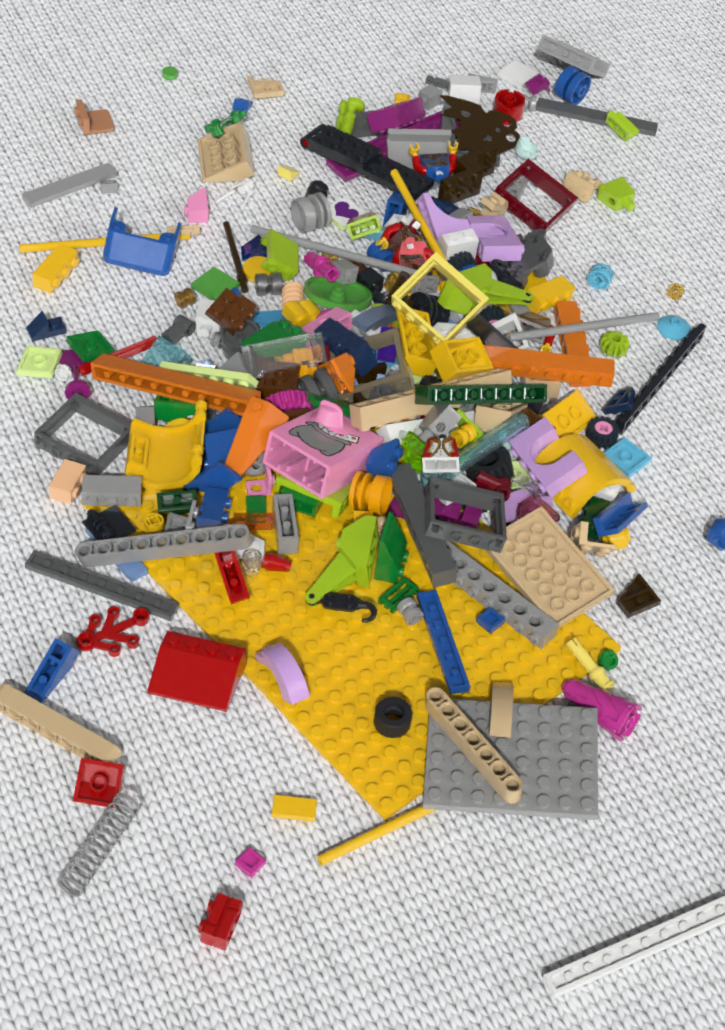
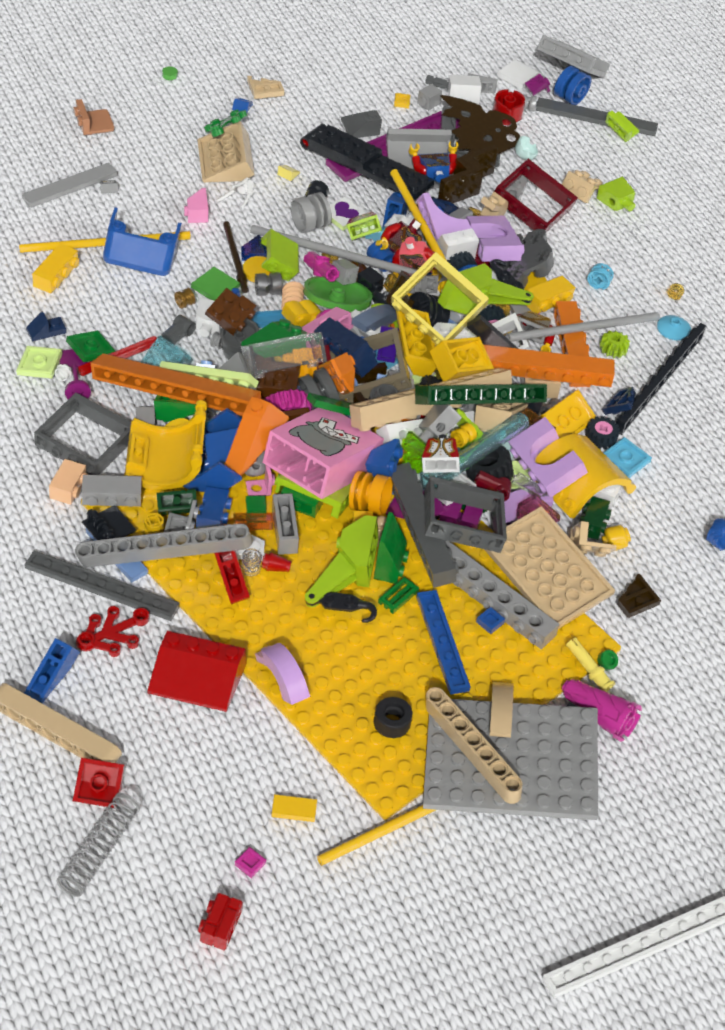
(185, 229): tan axle -> none
(331, 417): bright pink piece -> none
(346, 117): lime piece -> none
(396, 115): magenta brick -> none
(410, 611): light grey wheel -> none
(618, 515): blue fence -> none

